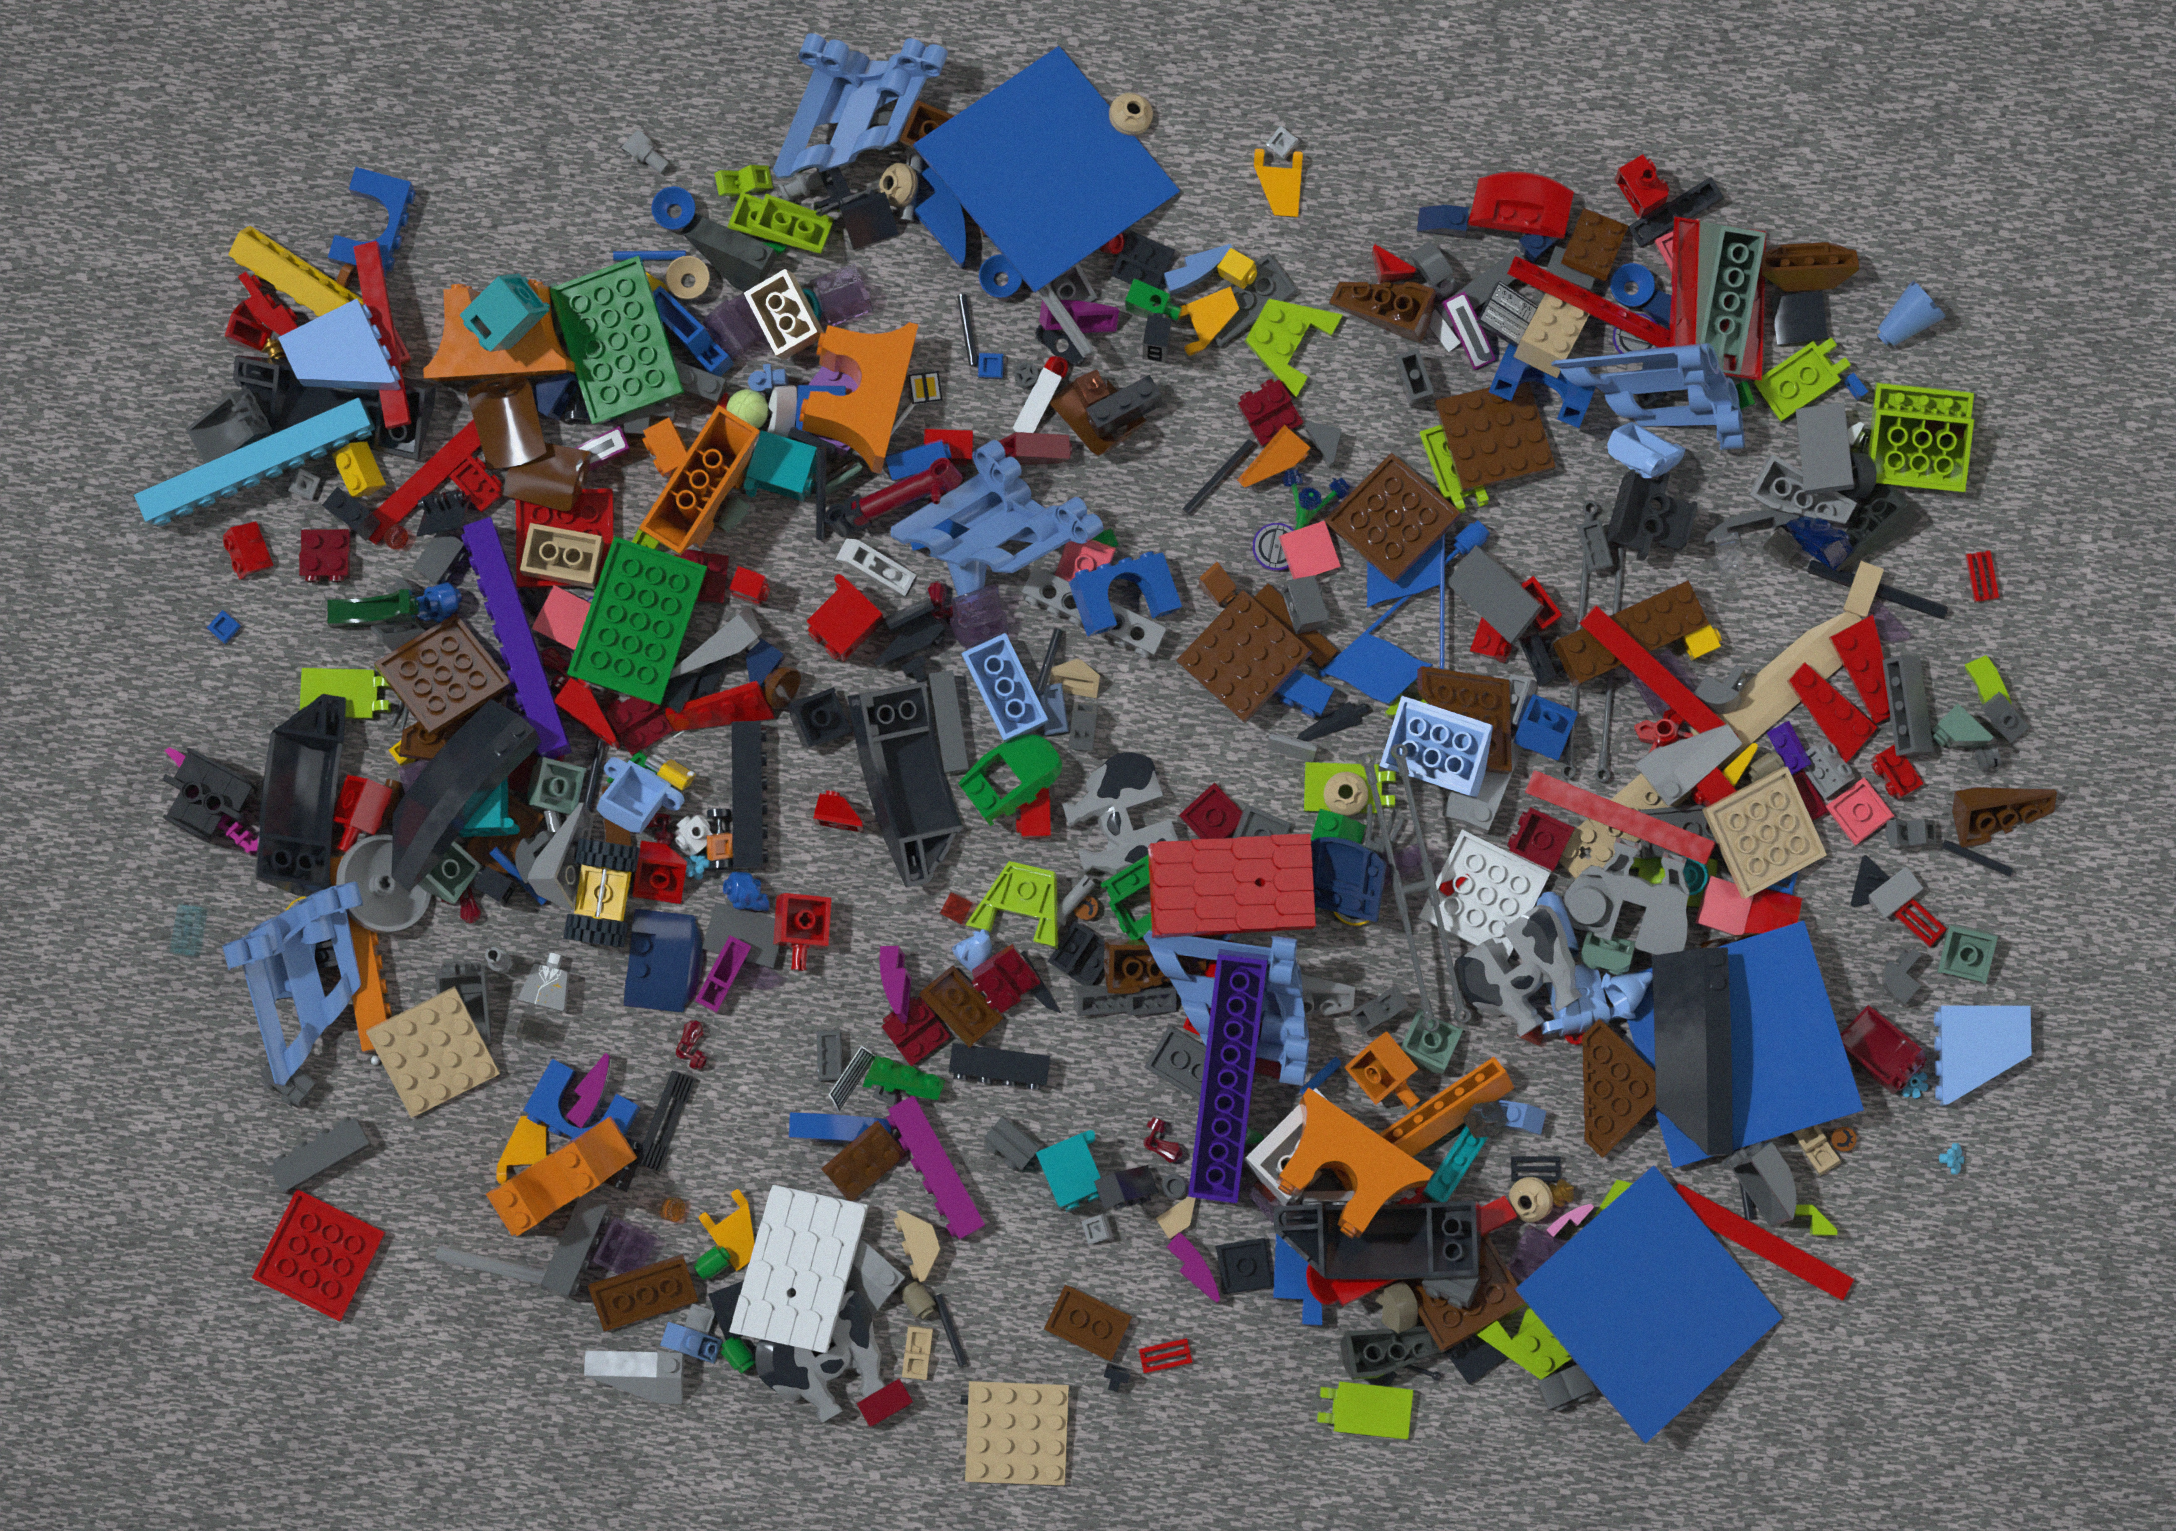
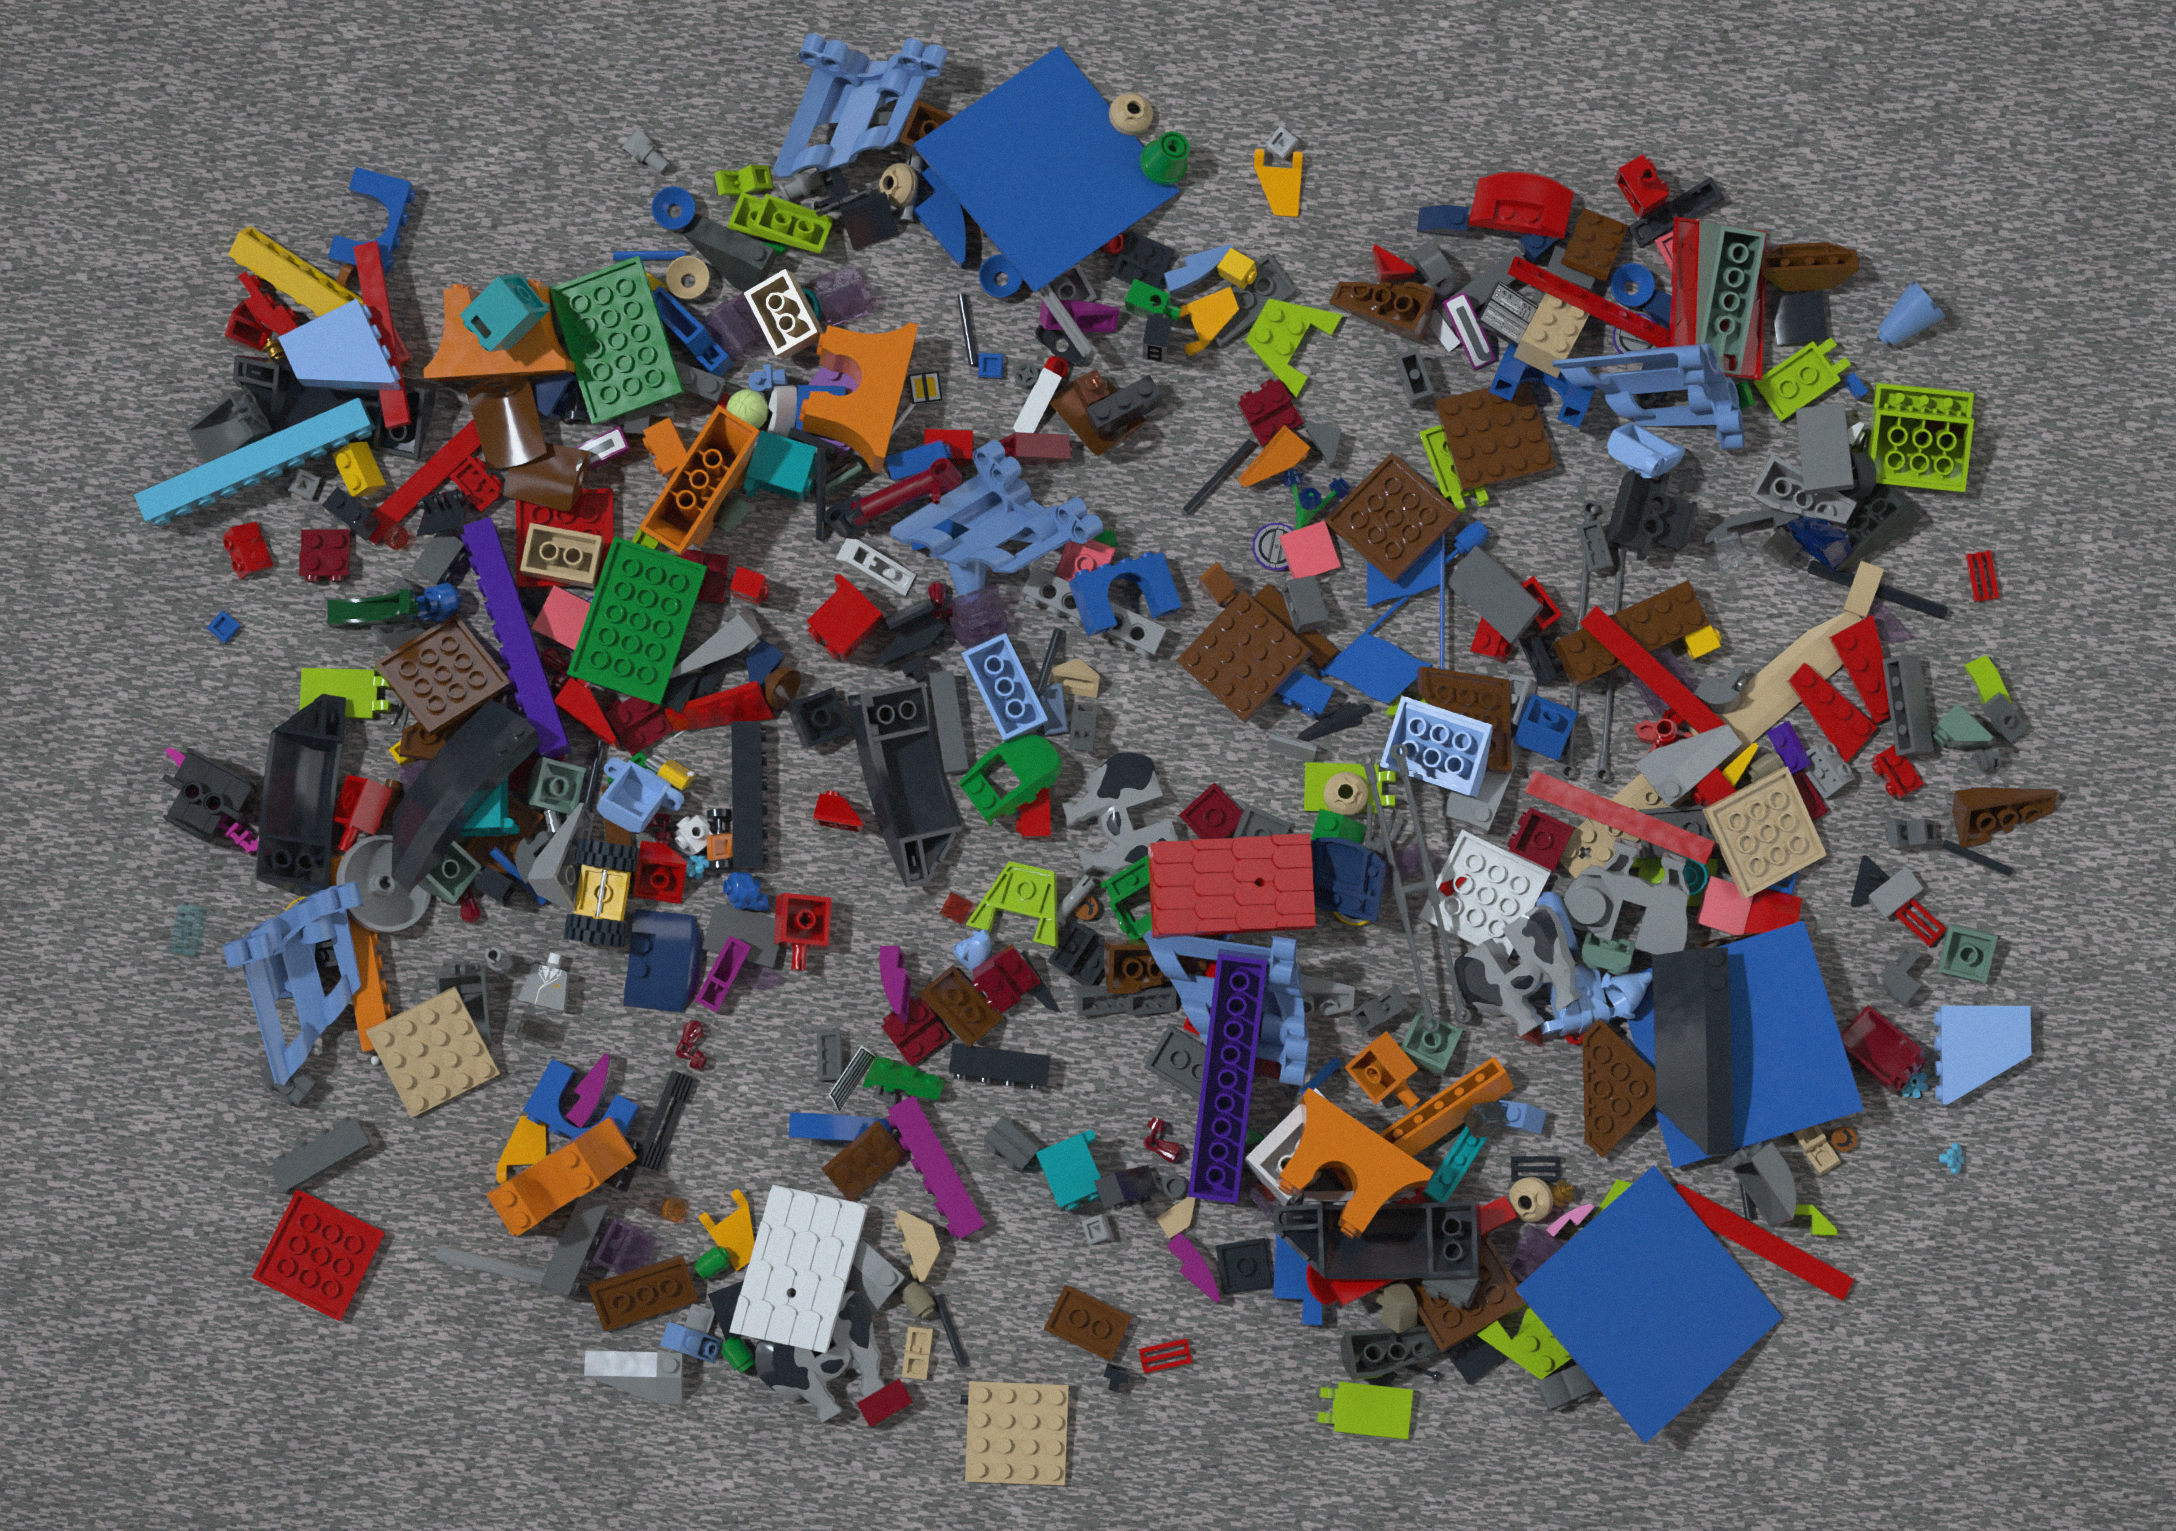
(1166, 158): none -> green piece
(1859, 811): coral tile -> none

